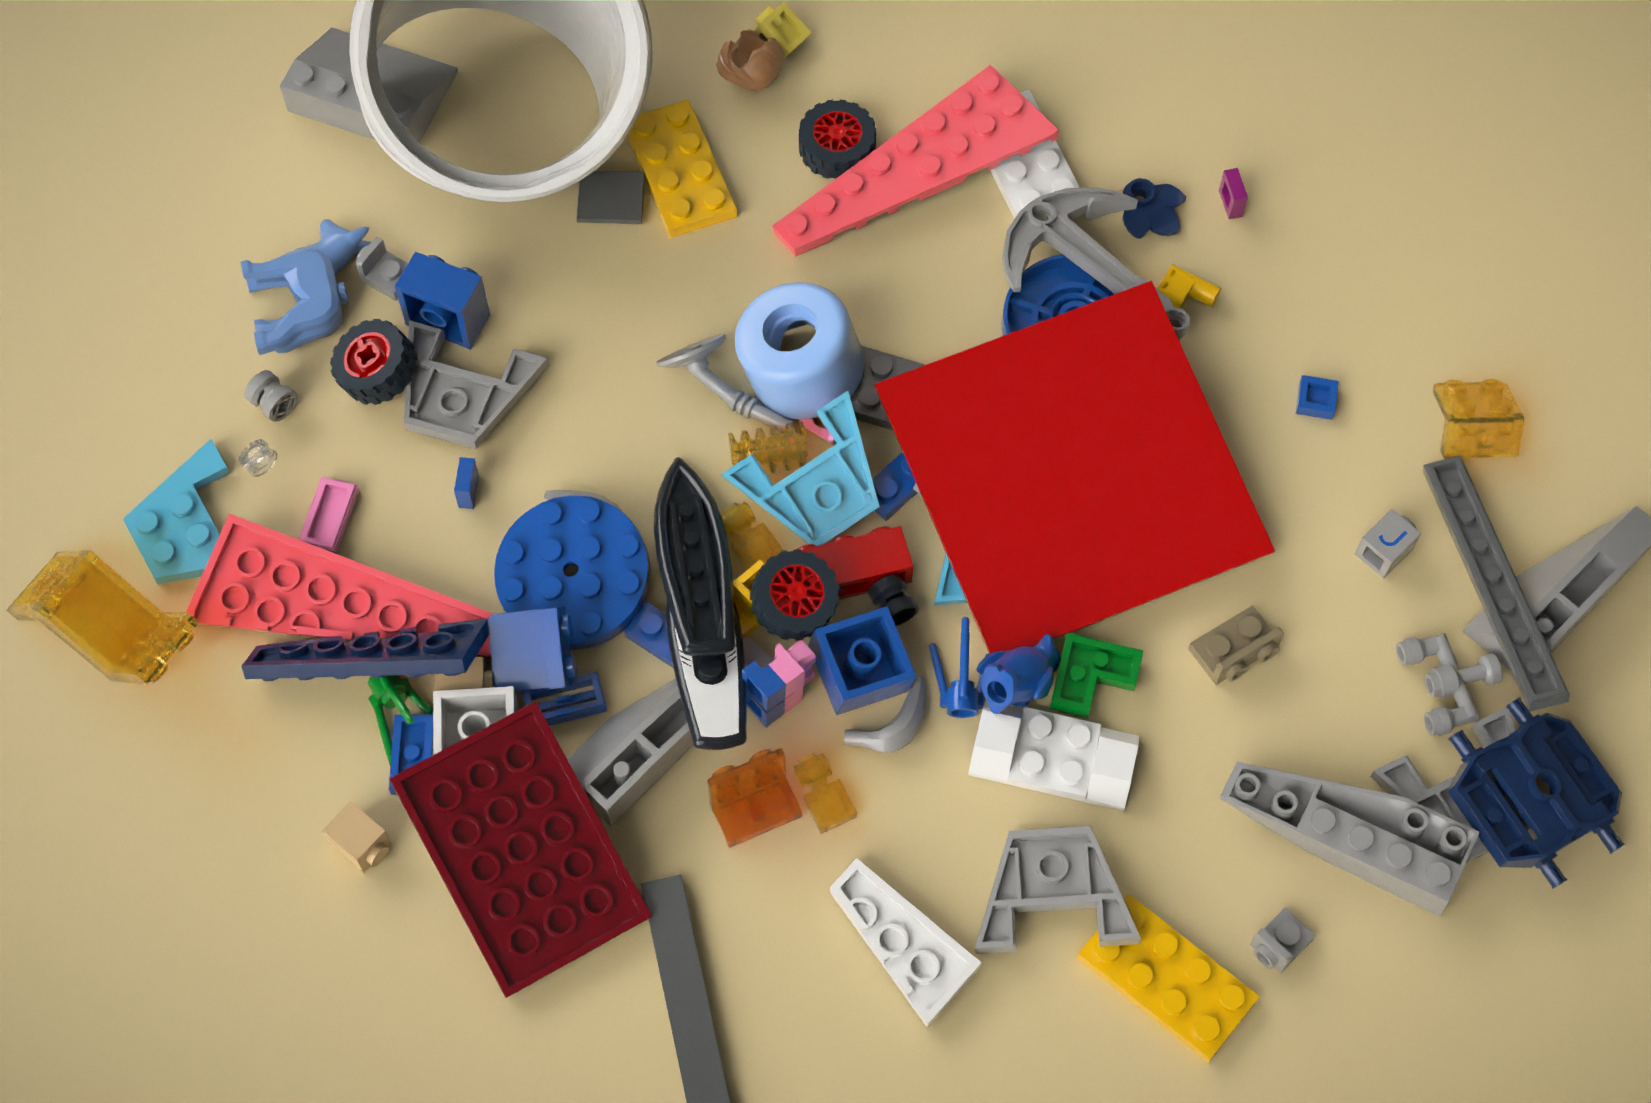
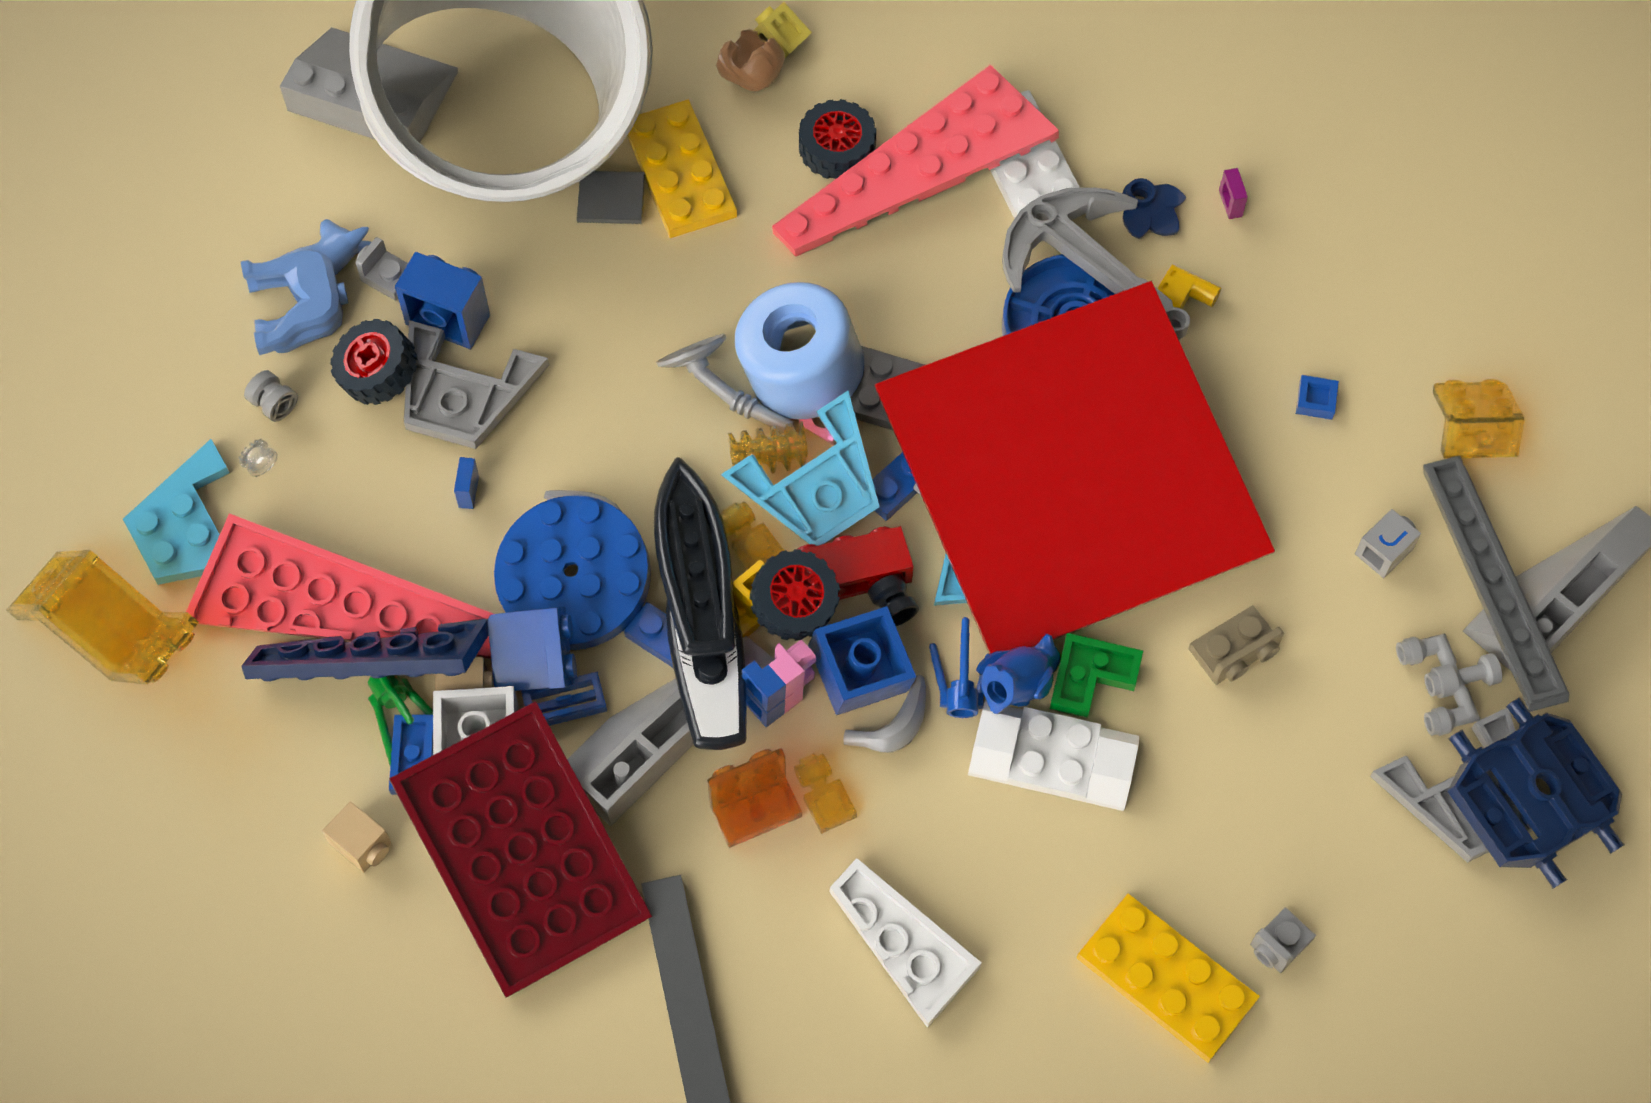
(329, 514): bright pink tile -> none
(1053, 872): light grey wing -> none
(1359, 830): light grey wedge -> none

